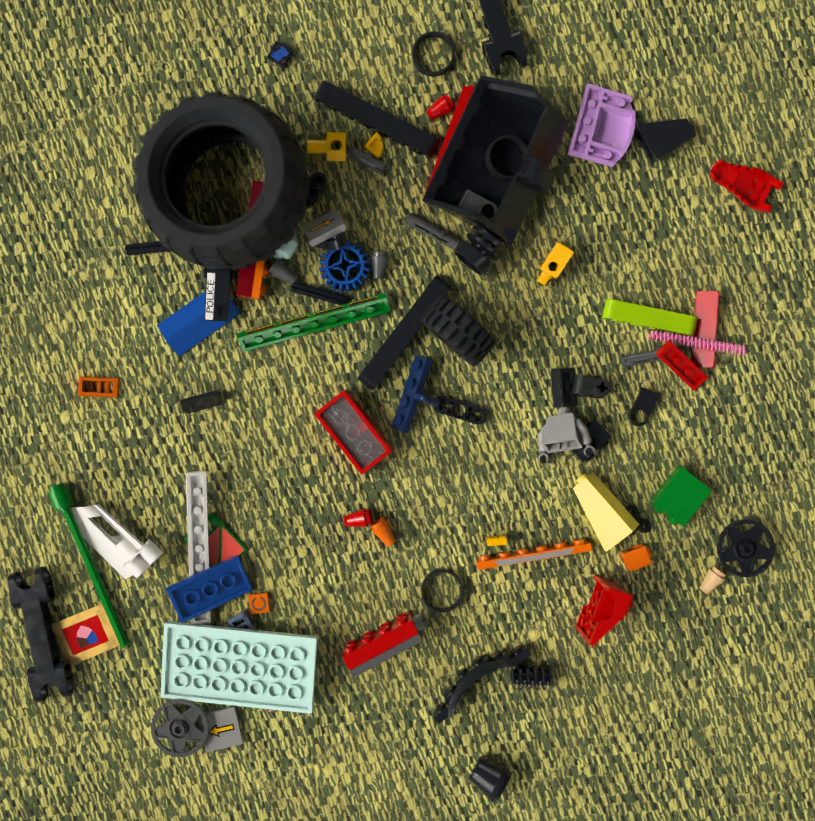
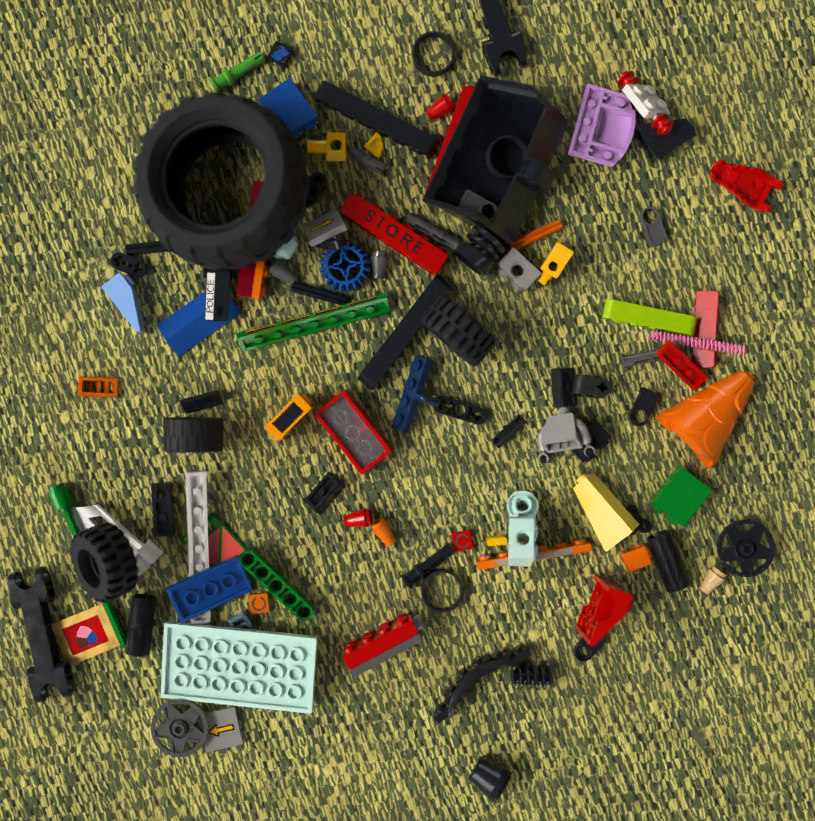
(104, 562): none -> black tyre
(124, 296): none -> light blue slope
(130, 260): none -> black beam
(140, 620): none -> black piece
(163, 510): none -> black plate
(192, 434): none -> black tyre
(228, 77): none -> bright green pin
(279, 593): none -> green beam
(290, 107): none -> blue brick
(290, 416): none -> brick
(324, 493): none -> black slope
(394, 234): none -> red brick
(420, 570): none -> black pin
(462, 540): none -> red tile
(508, 431): none -> black pin
(515, 259): none -> light grey brick
(522, 528): none -> light aqua brick
(536, 234): none -> orange axle
(591, 650): none -> black piece
(646, 102): none -> white plate
(655, 232): none -> dark grey piece
(671, 570): none -> black piece
(709, 415): none -> orange cone

